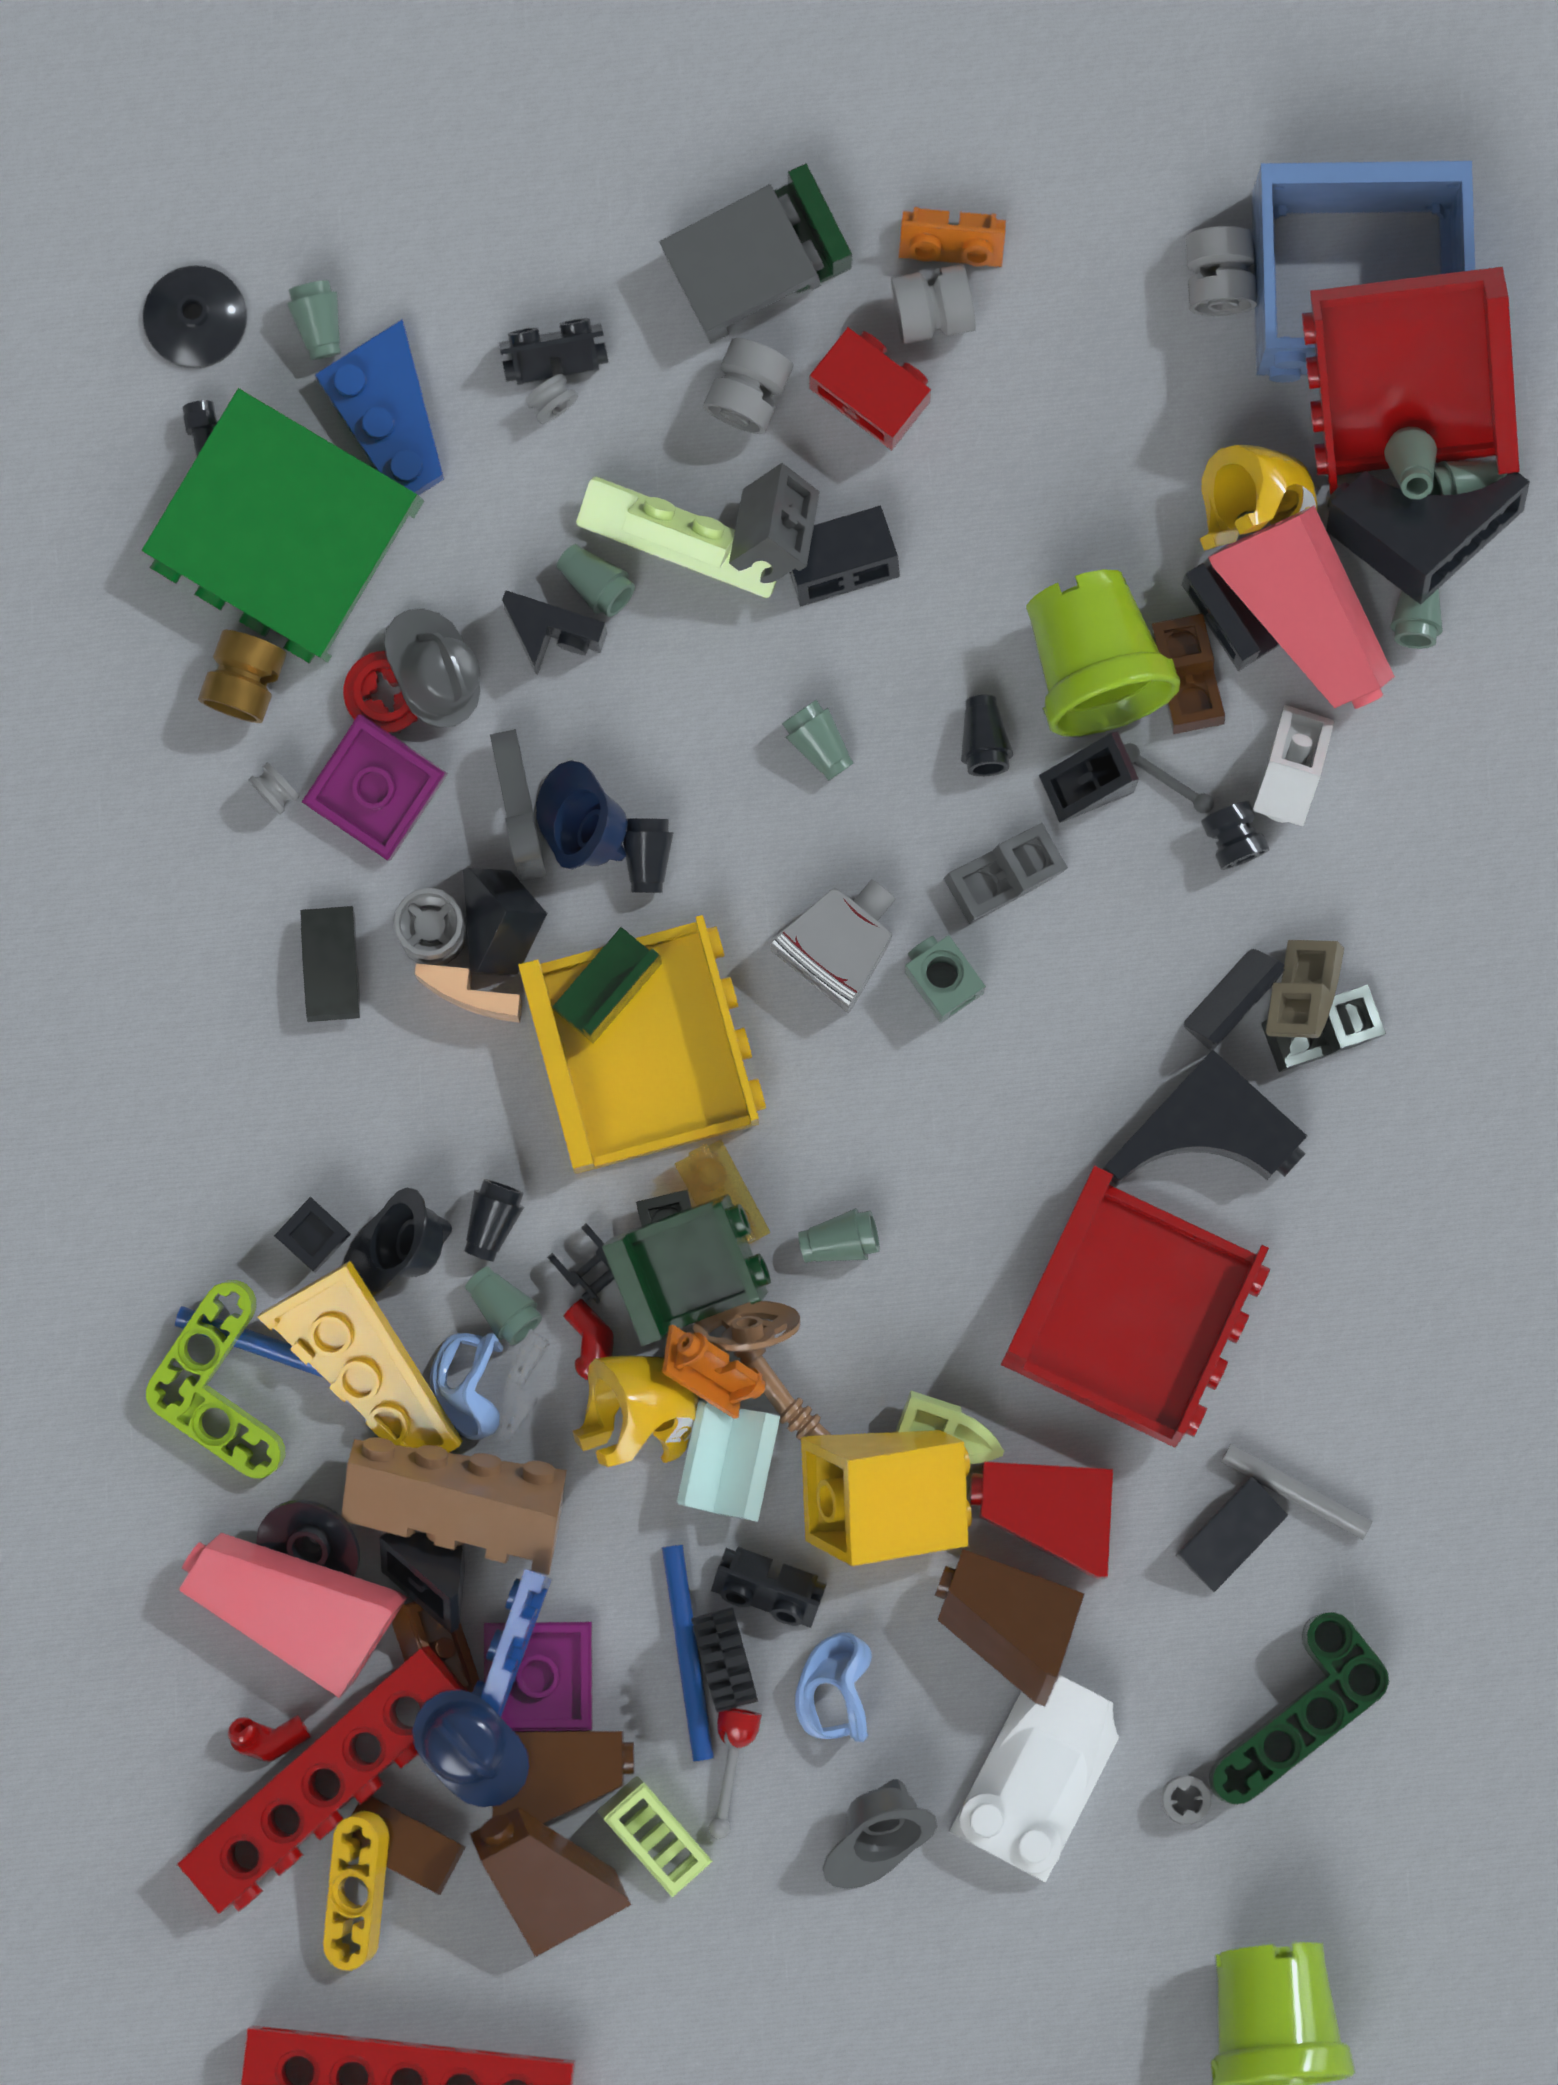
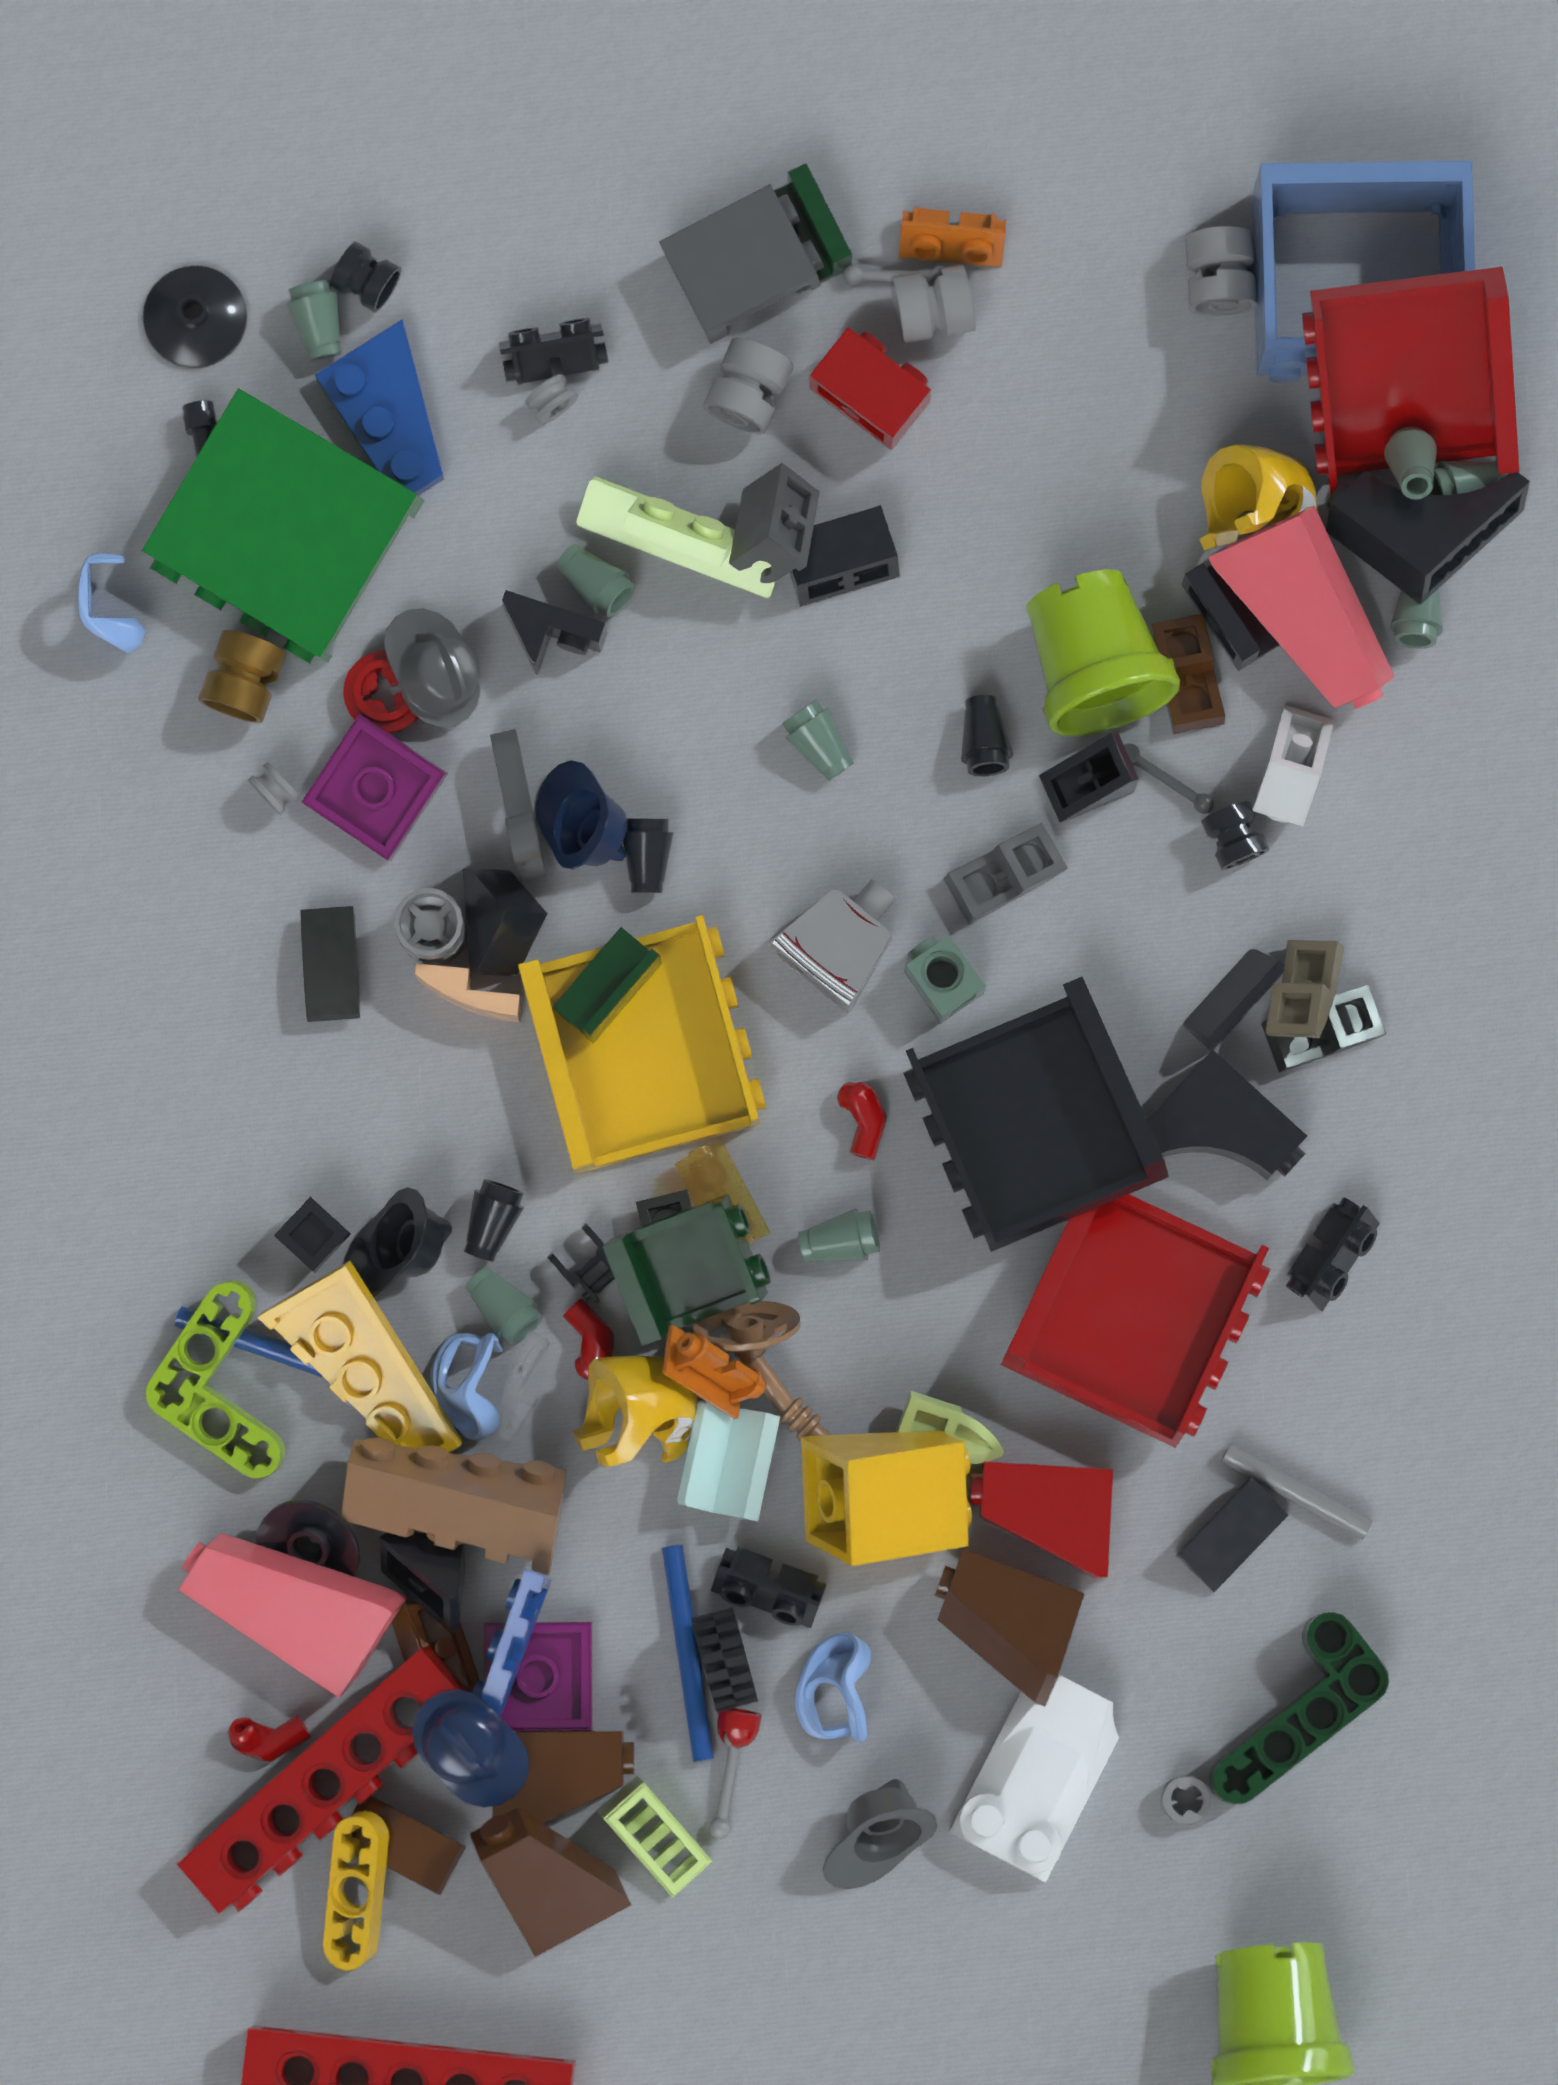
(121, 632): none -> light blue piece
(363, 275): none -> black wheel
(854, 274): none -> light grey hinge
(869, 1115): none -> red arm
(1036, 1119): none -> black panel
(1324, 1275): none -> black hinge

